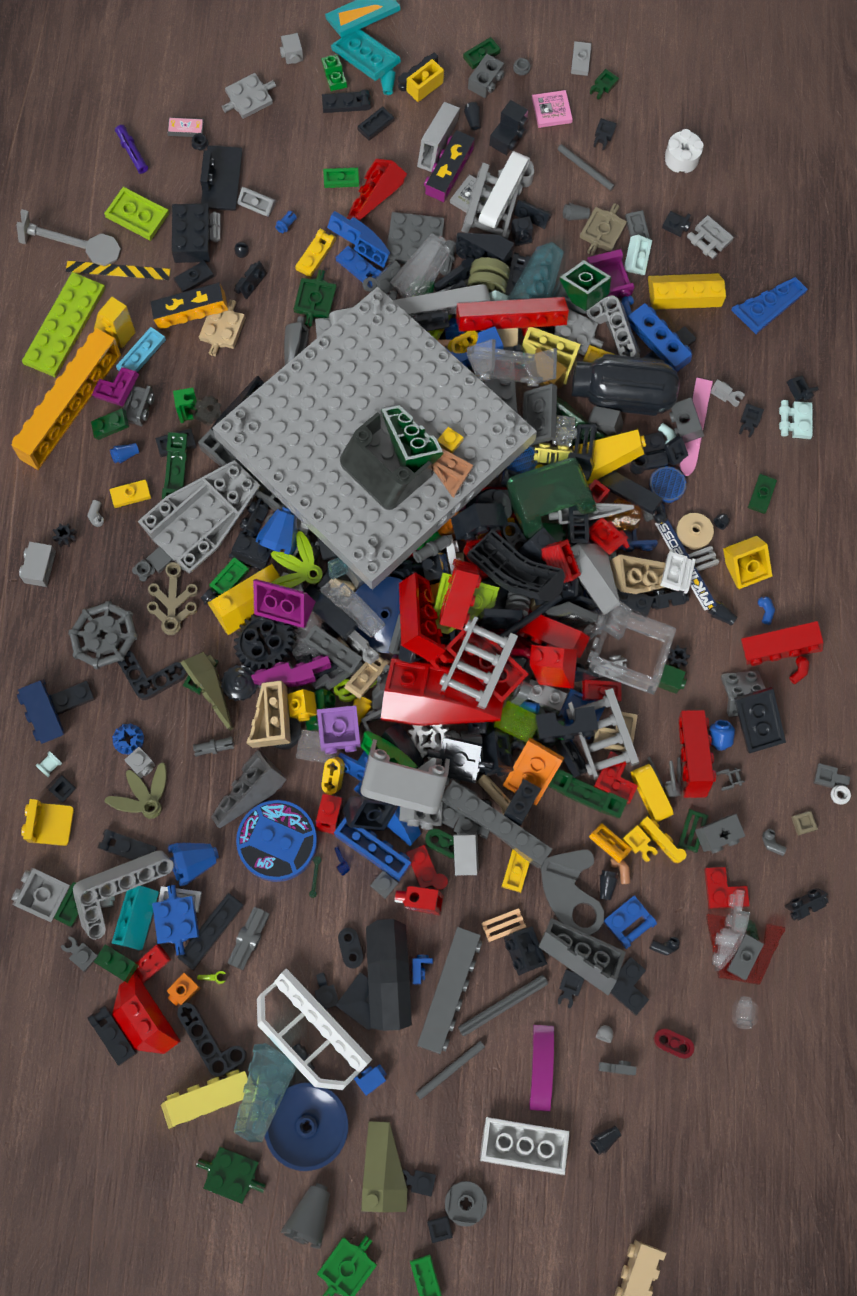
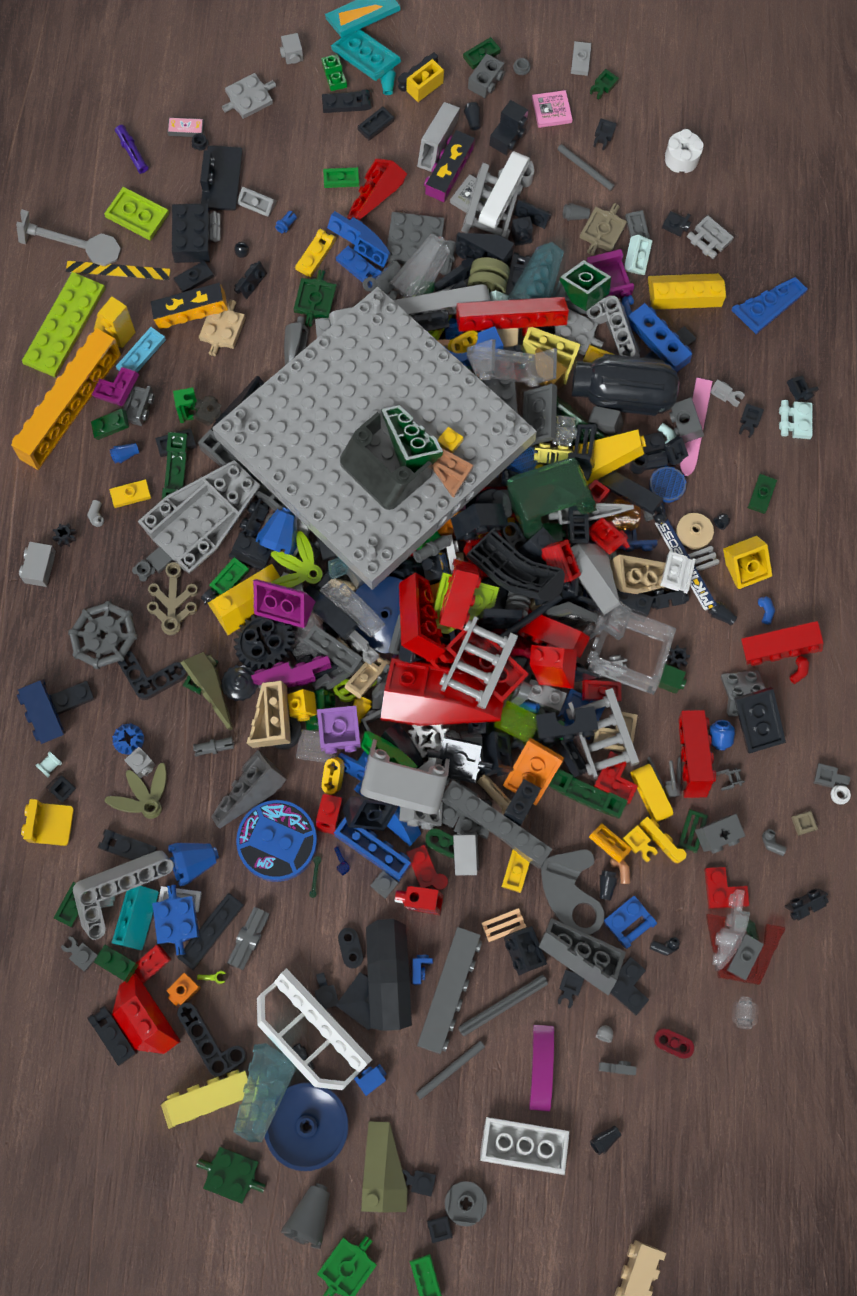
(40, 894): light grey plate -> none

